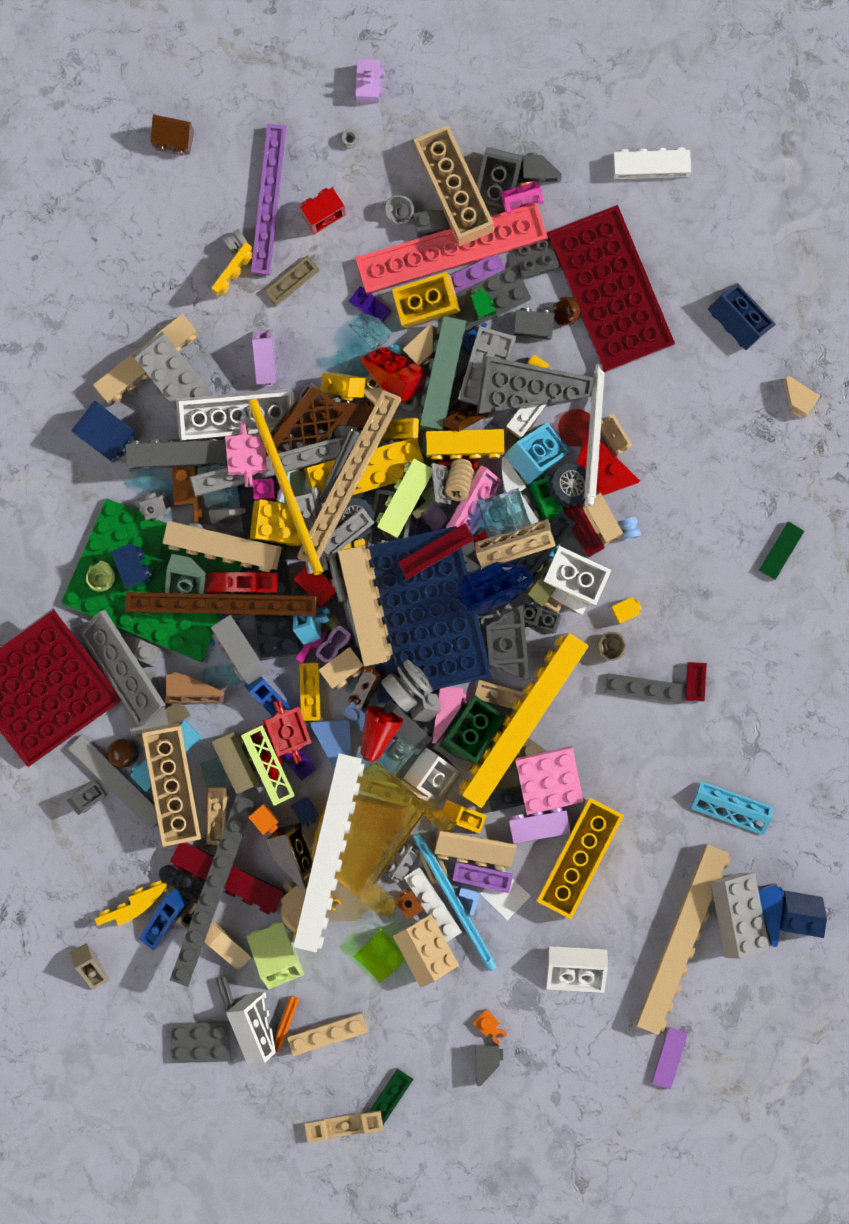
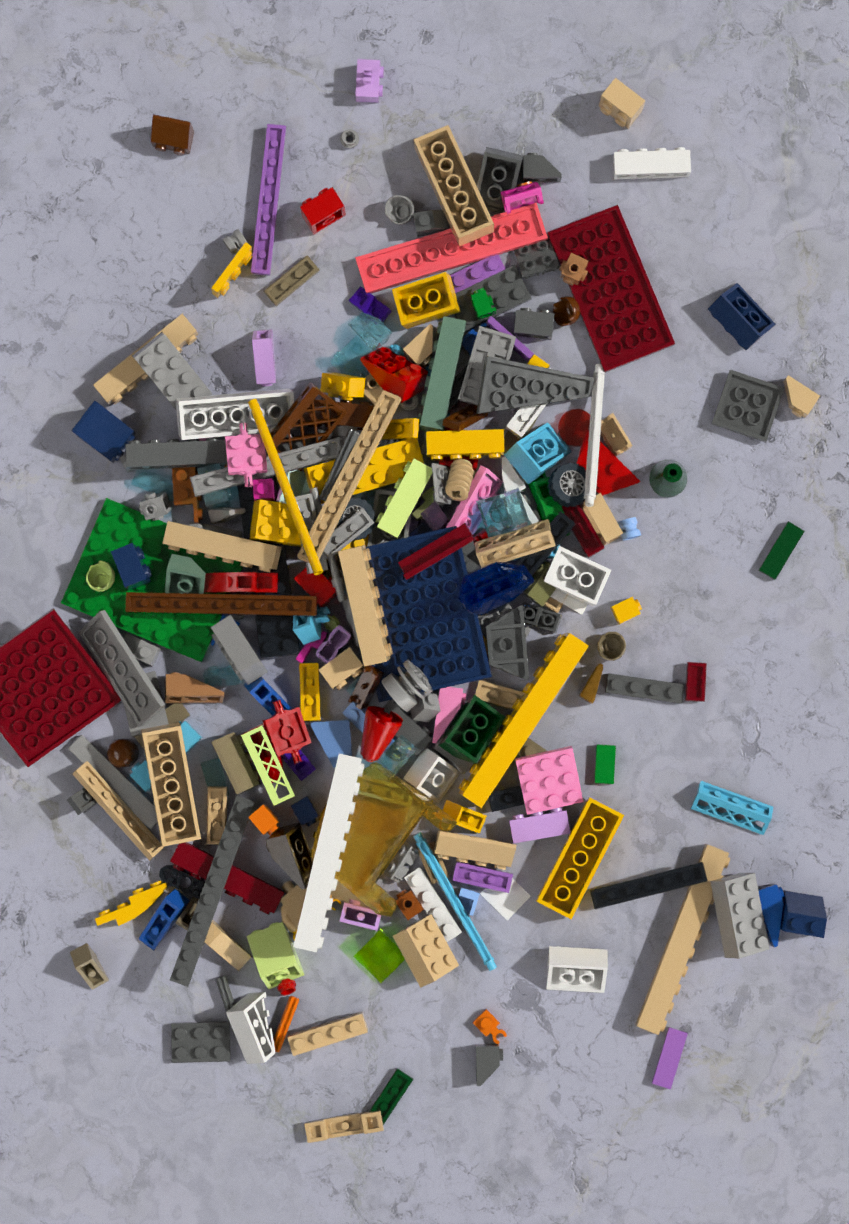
(118, 810): none -> tan plate
(286, 987): none -> red plate
(359, 915): none -> lavender brick
(520, 348): none -> medium lavender tile
(573, 263): none -> medium nougat brick
(590, 689): none -> pearl gold slope
(605, 764): none -> green tile
(621, 103): none -> tan brick
(649, 885): none -> black plate
(663, 482): none -> cone
(747, 406): none -> dark grey plate

